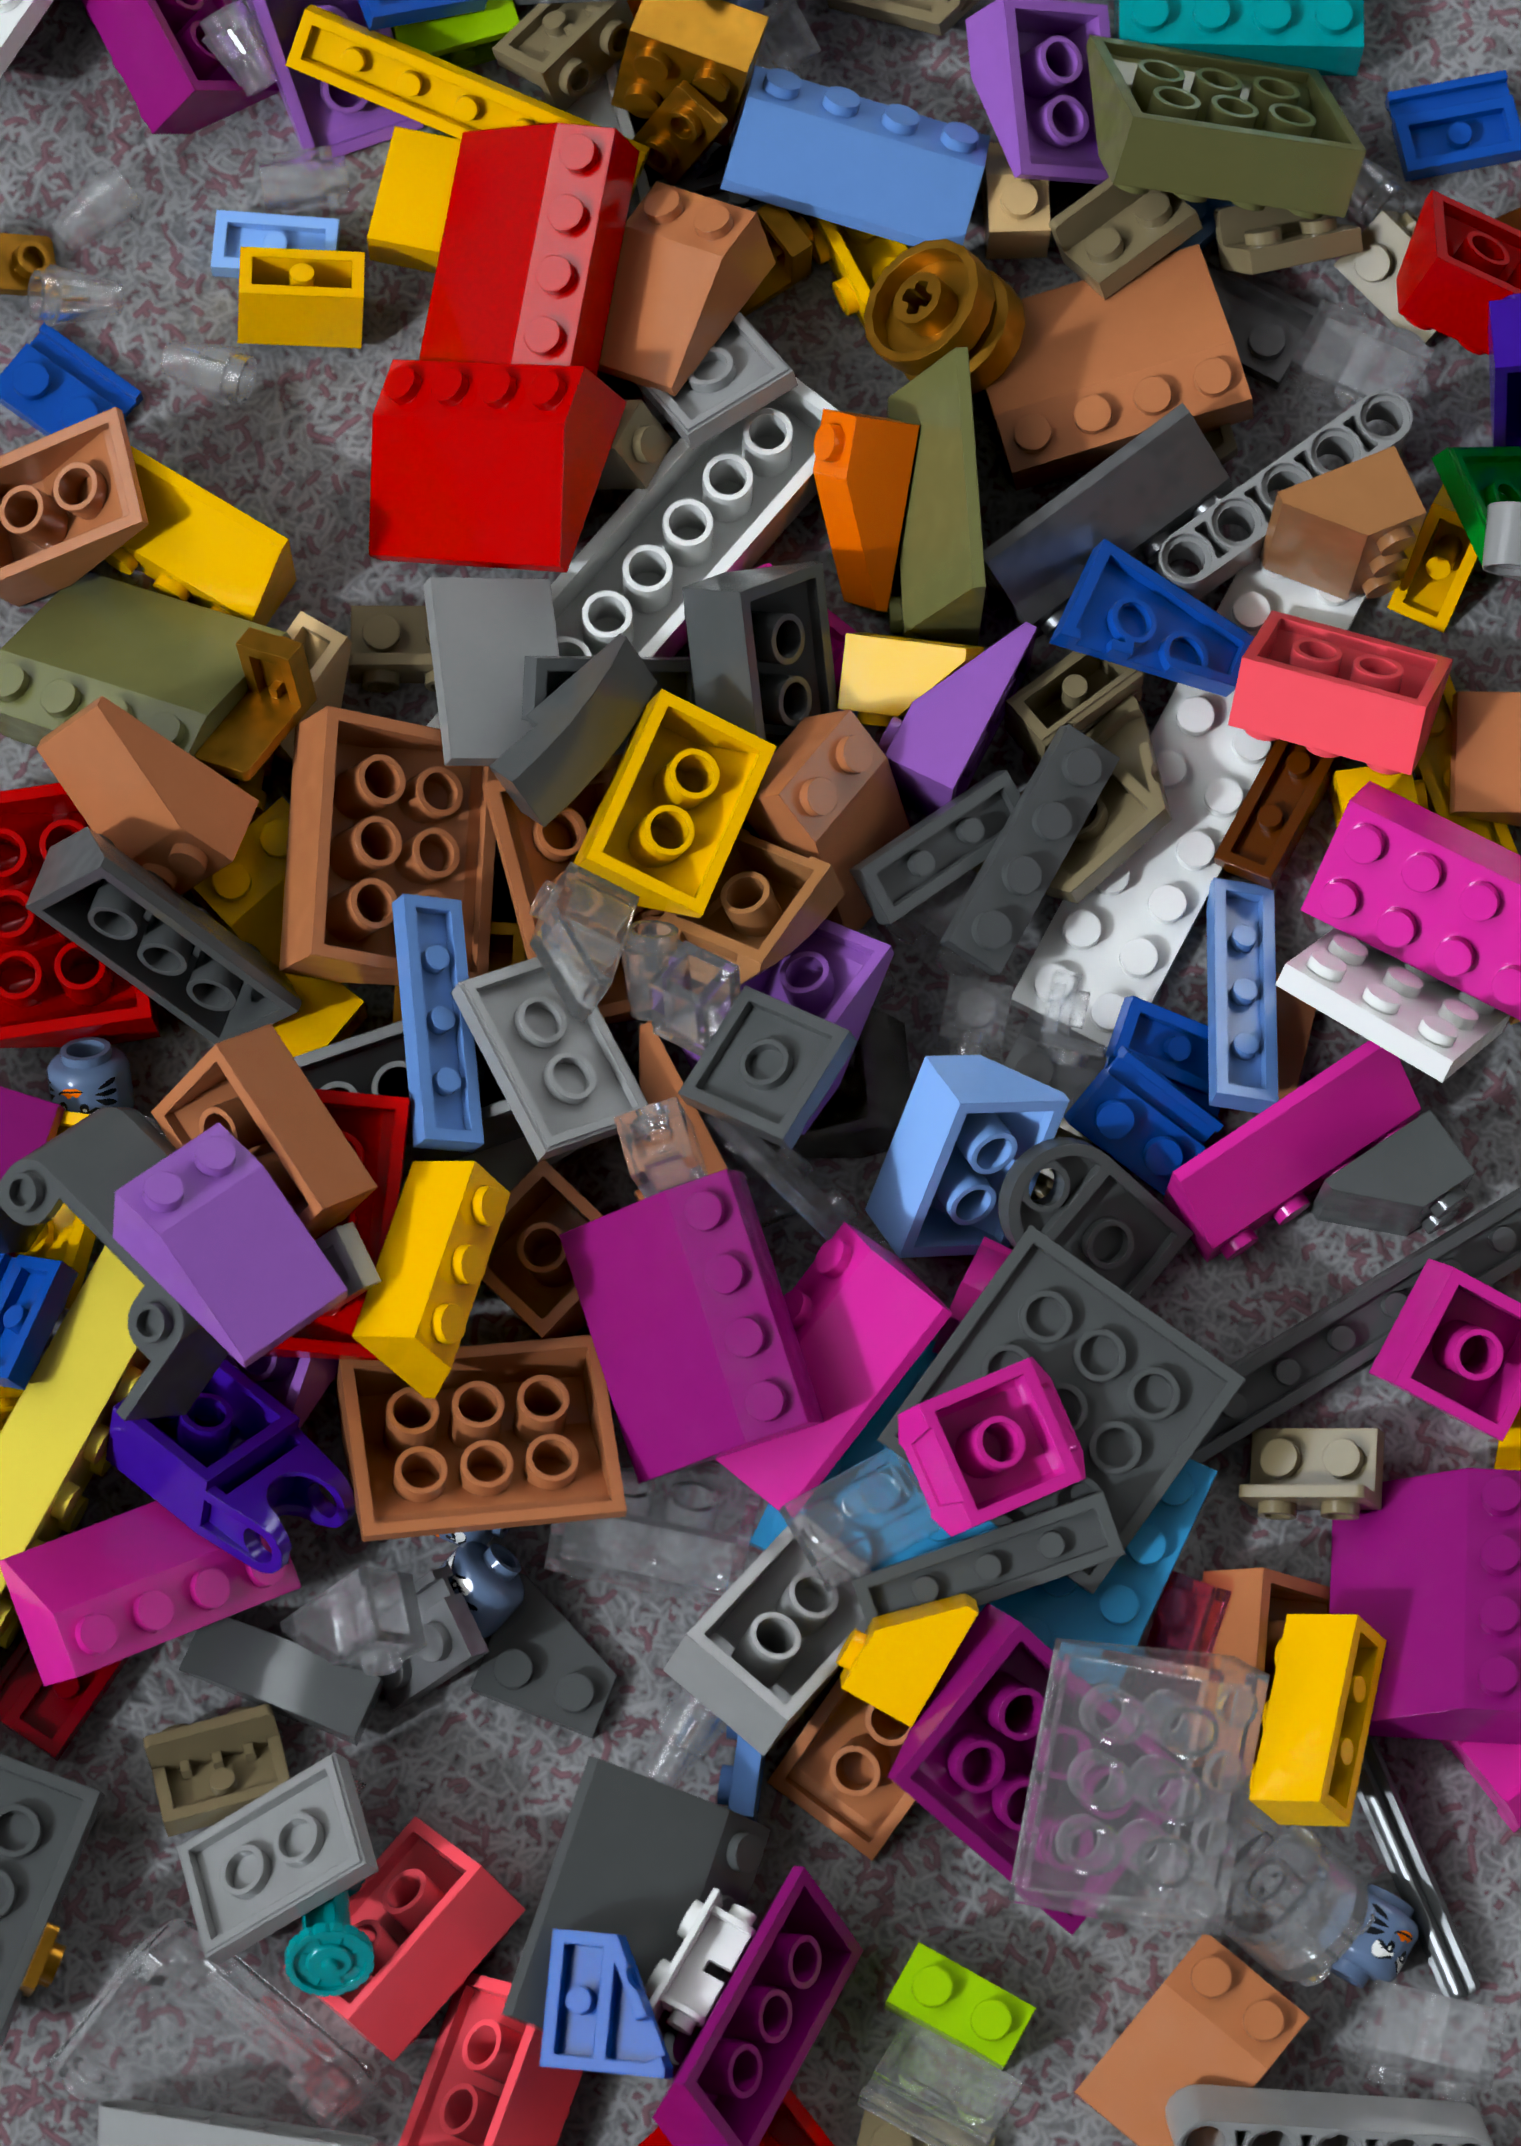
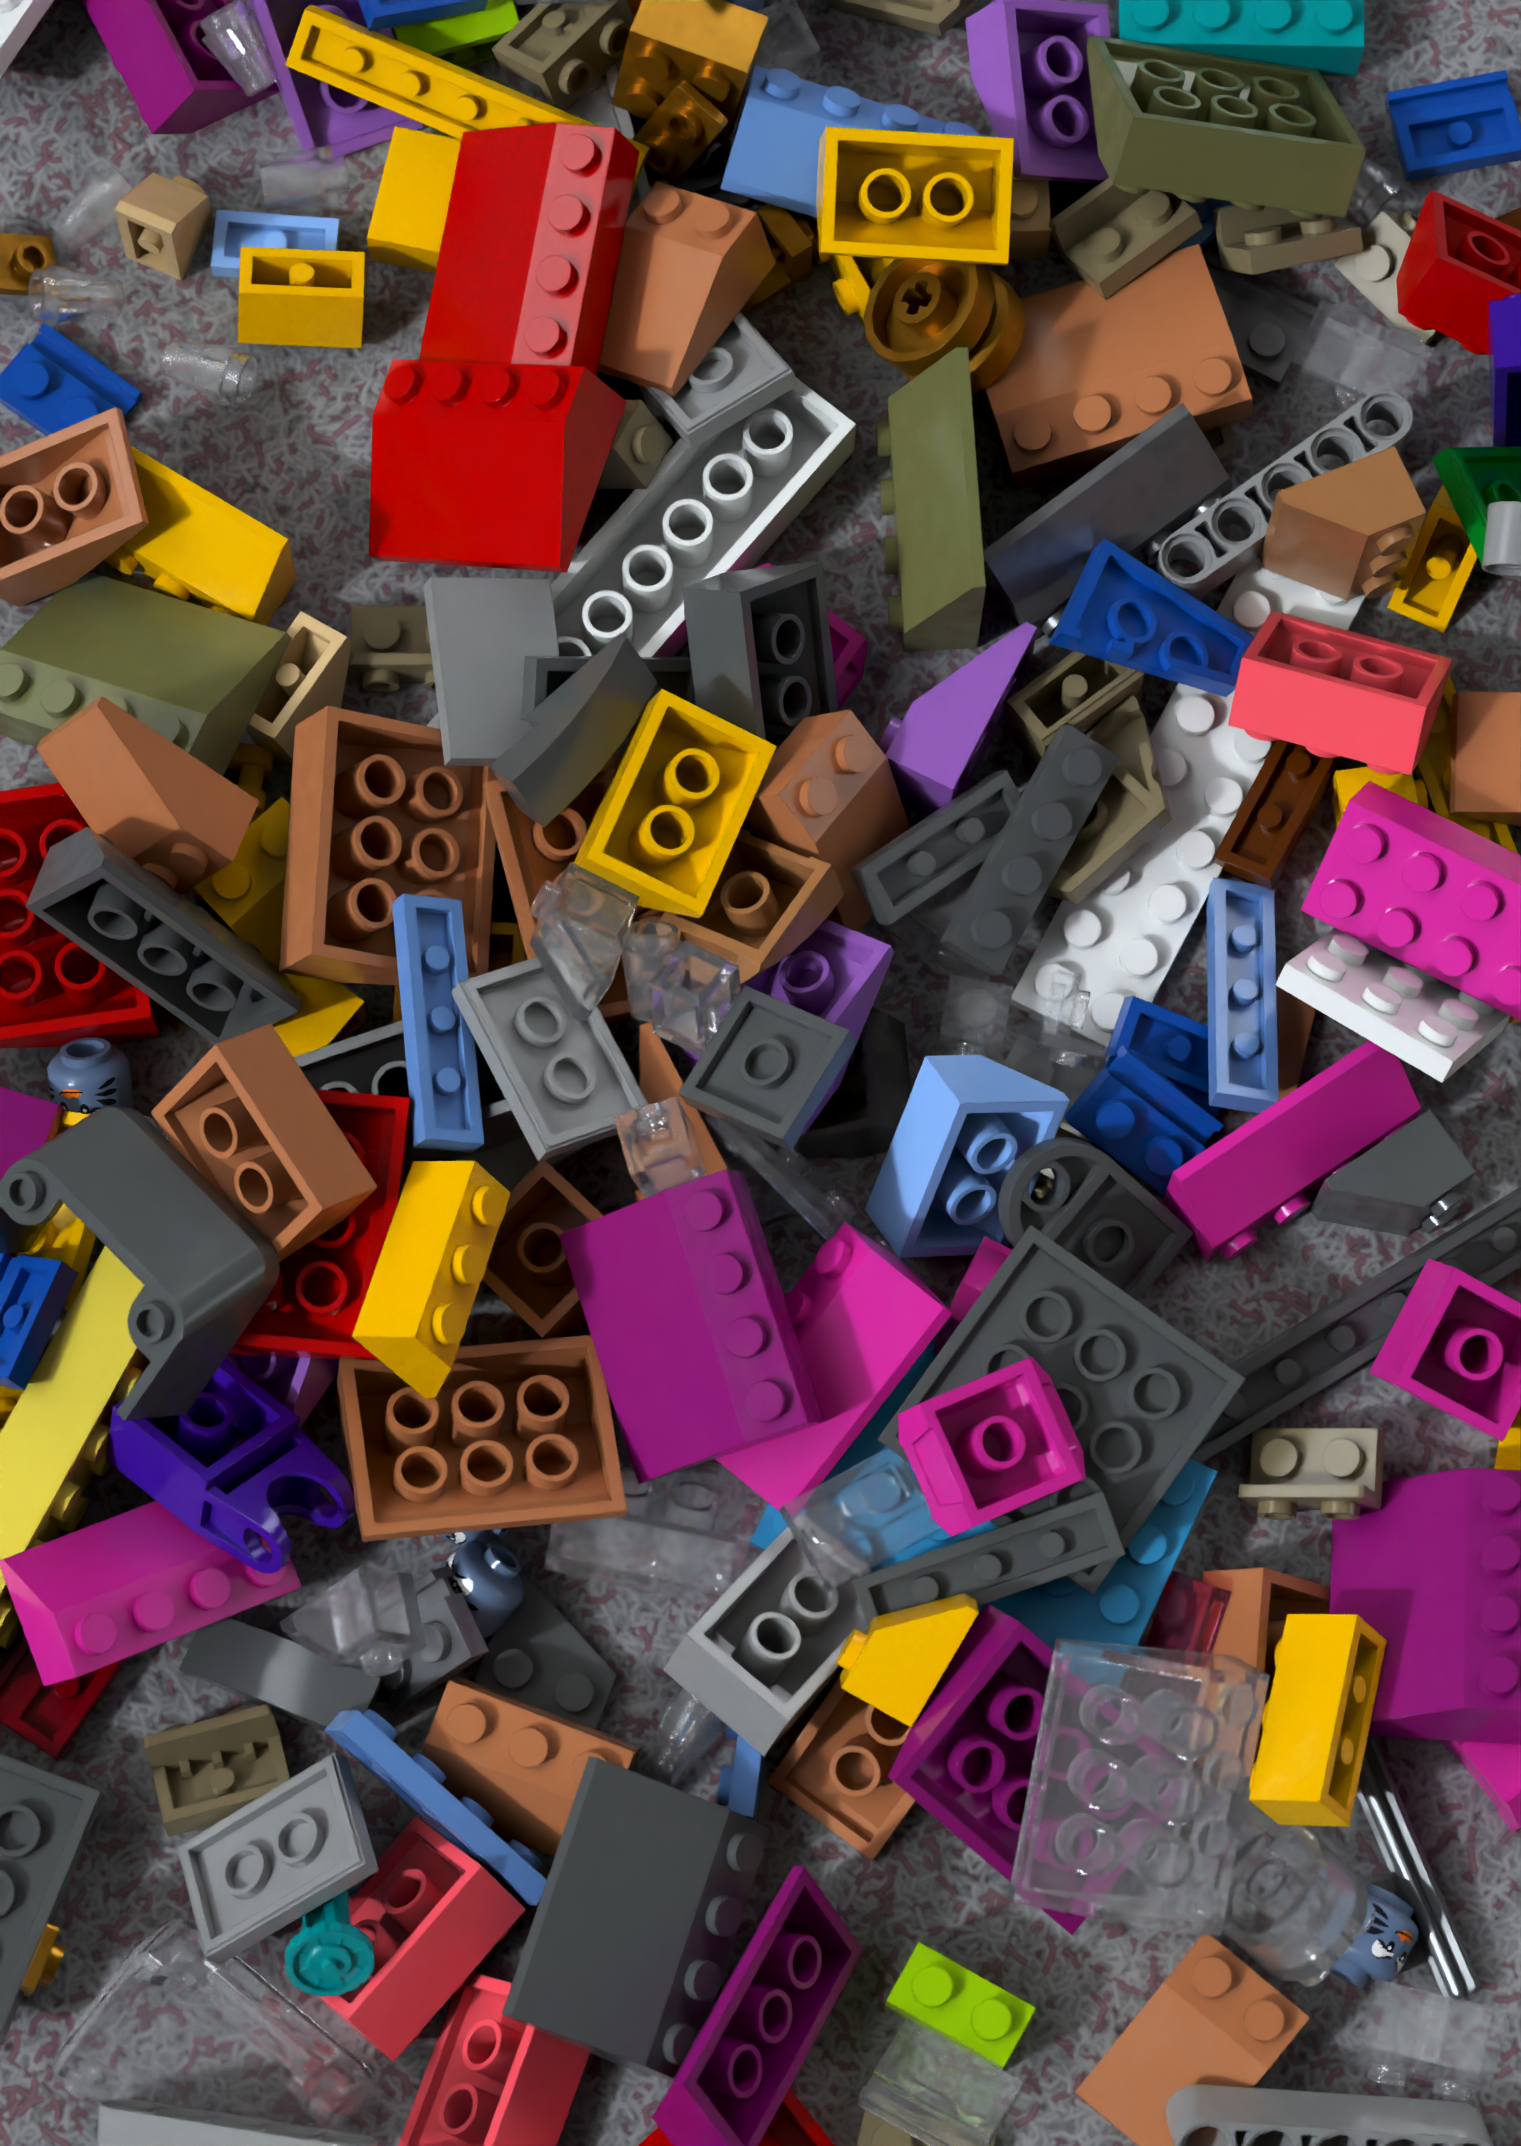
(164, 223): none -> tan slope
(226, 1245): medium lavender slope -> none
(275, 702): pearl gold bracket -> none
(349, 1259): light grey plate -> none
(419, 1786): none -> medium blue plate
(516, 1760): none -> nougat slope
(599, 2009): wing -> none
(708, 1937): white hinge -> none
(863, 492): orange slope -> none
(890, 672): yellow slope -> none
(914, 195): none -> yellow slope

